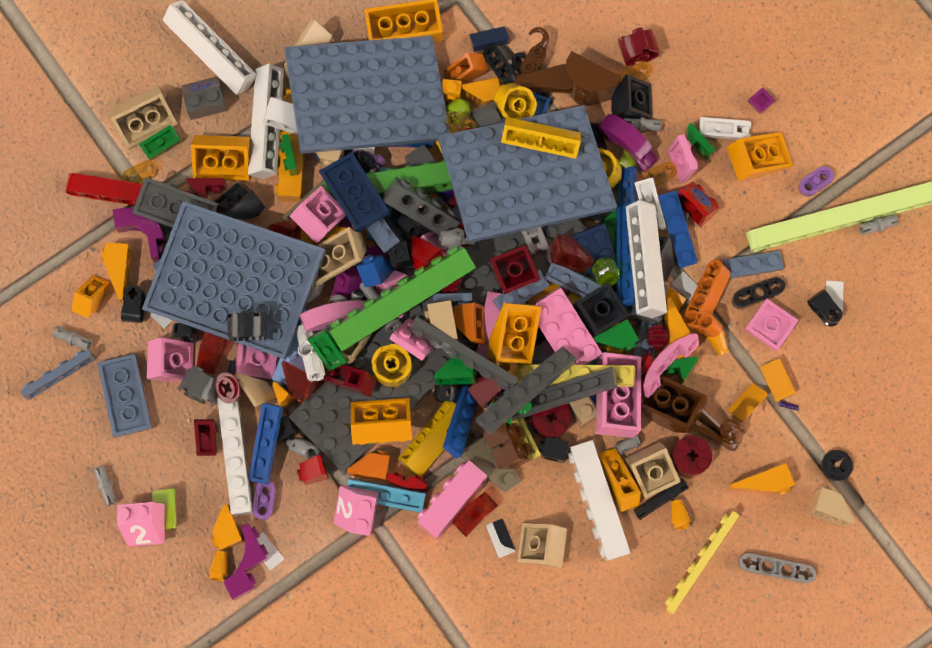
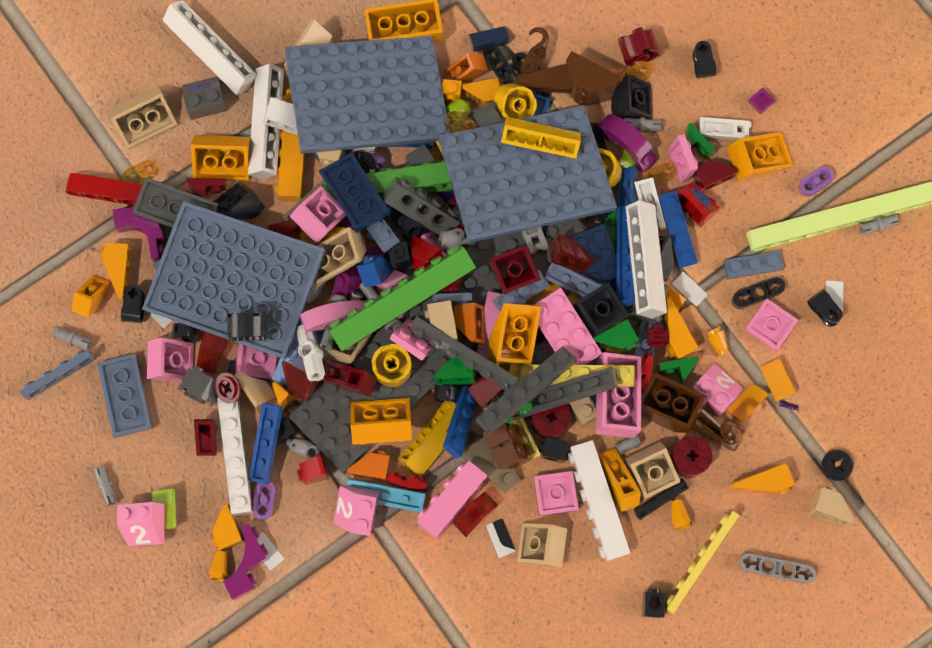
(160, 142): green plate -> none
(289, 162): green plate -> none
(327, 349): green plate -> none
(556, 493): none -> bright pink plate
(605, 271): clear neon green head -> none
(648, 611): none -> black brick
(683, 346): bright pink slope -> none
(703, 63): none -> black piece
(705, 298): orange beam -> none
(713, 174): none -> dark red slope
(719, 389): none -> bright pink slope

